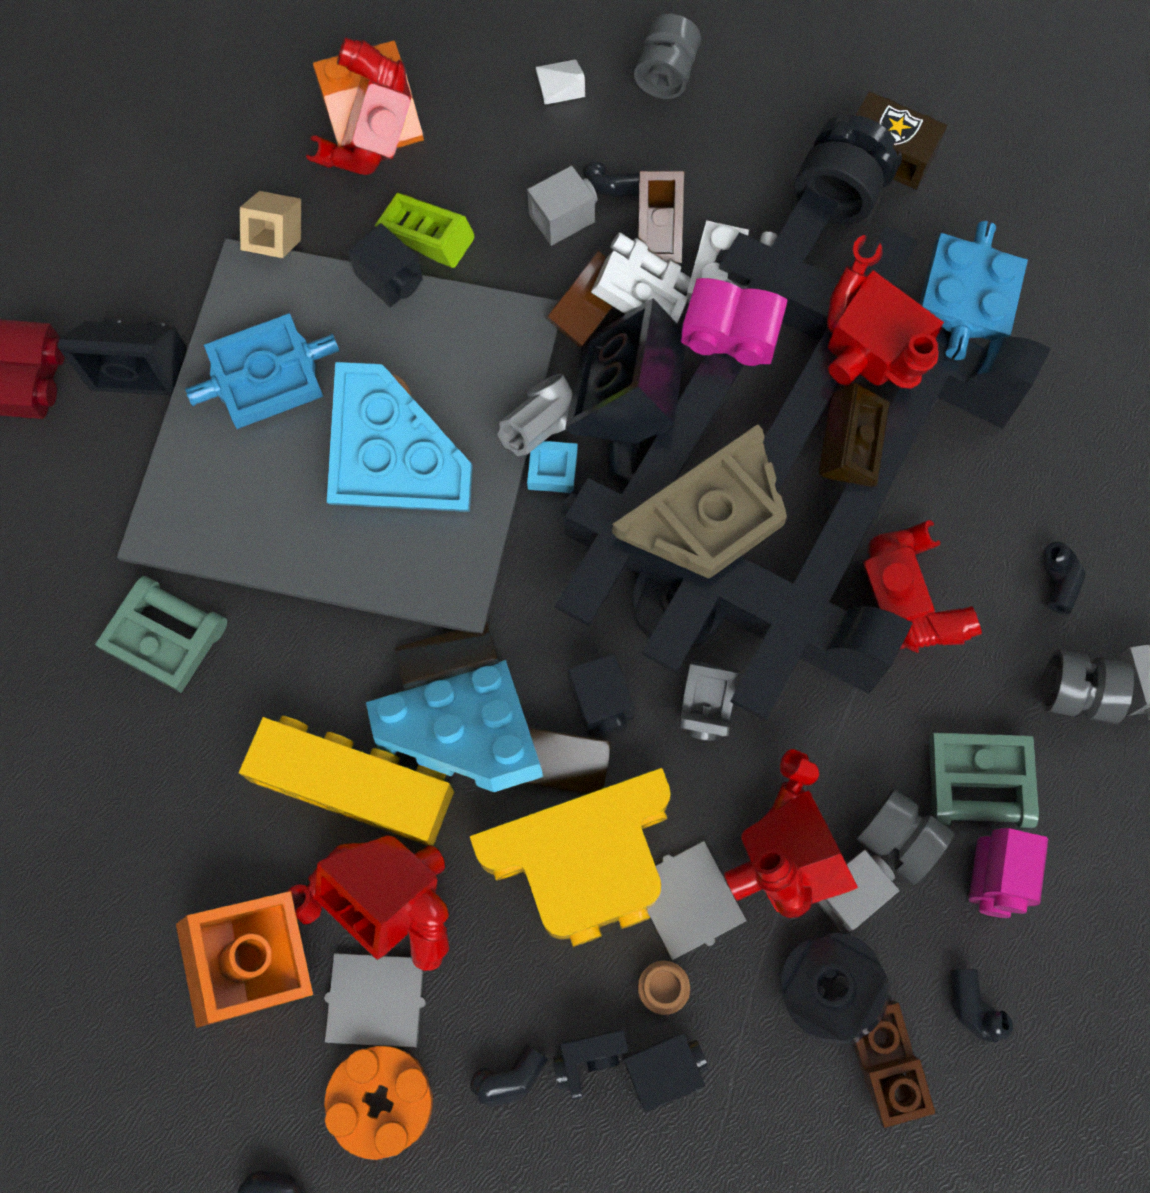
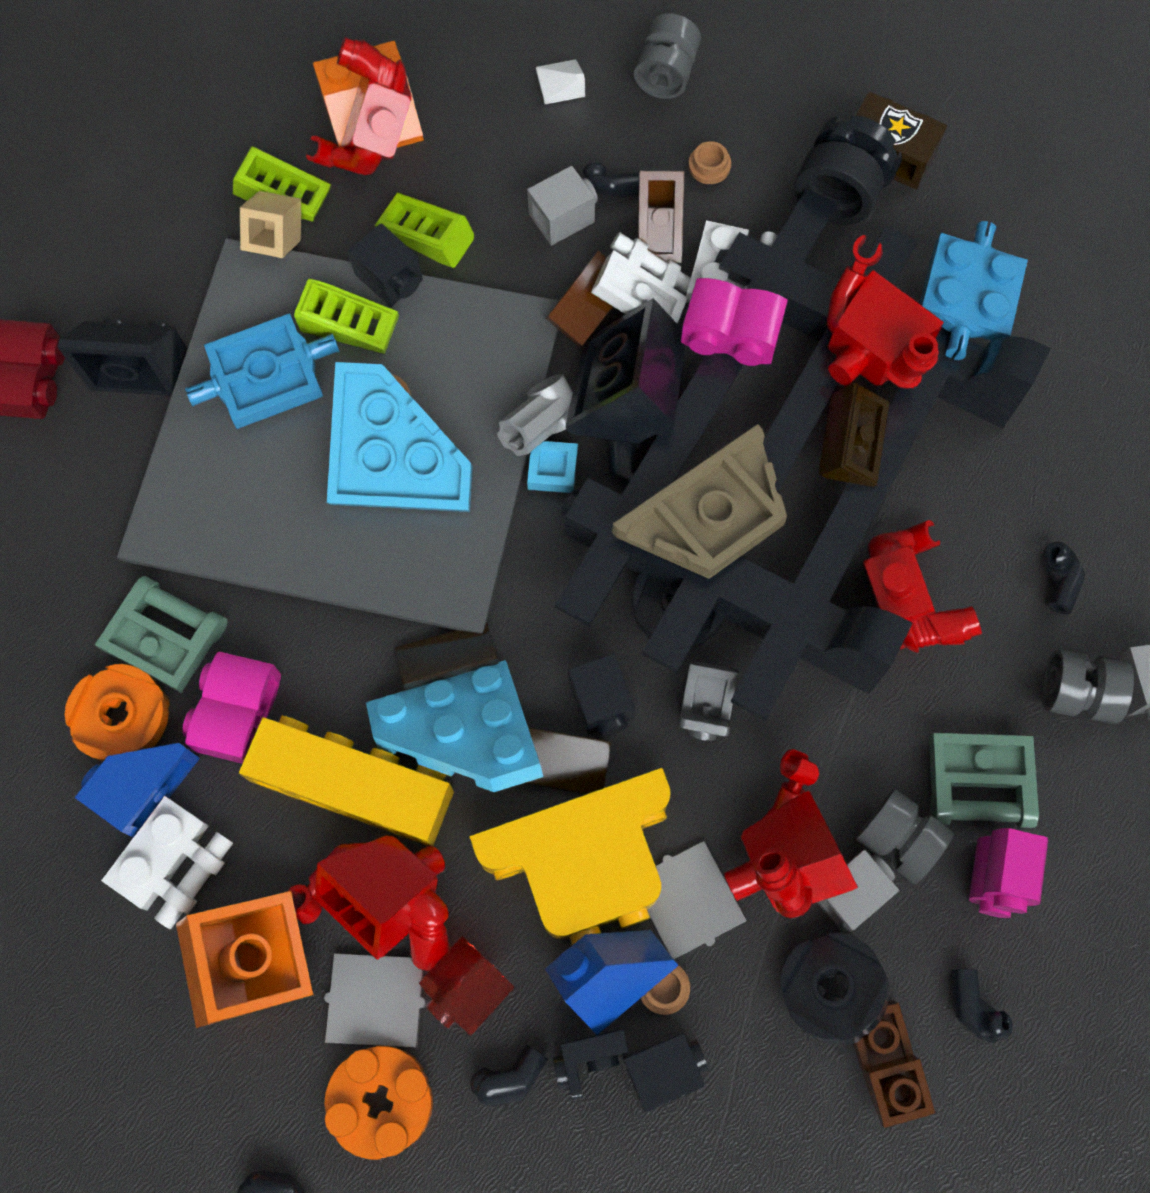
(95, 694): none -> orange plate
(133, 783): none -> blue slope
(156, 855): none -> white plate
(231, 706): none -> dark pink brick
(273, 169): none -> lime slope
(332, 298): none -> lime slope
(464, 987): none -> clear red brick
(609, 973): none -> blue slope
(709, 163): none -> medium nougat plate

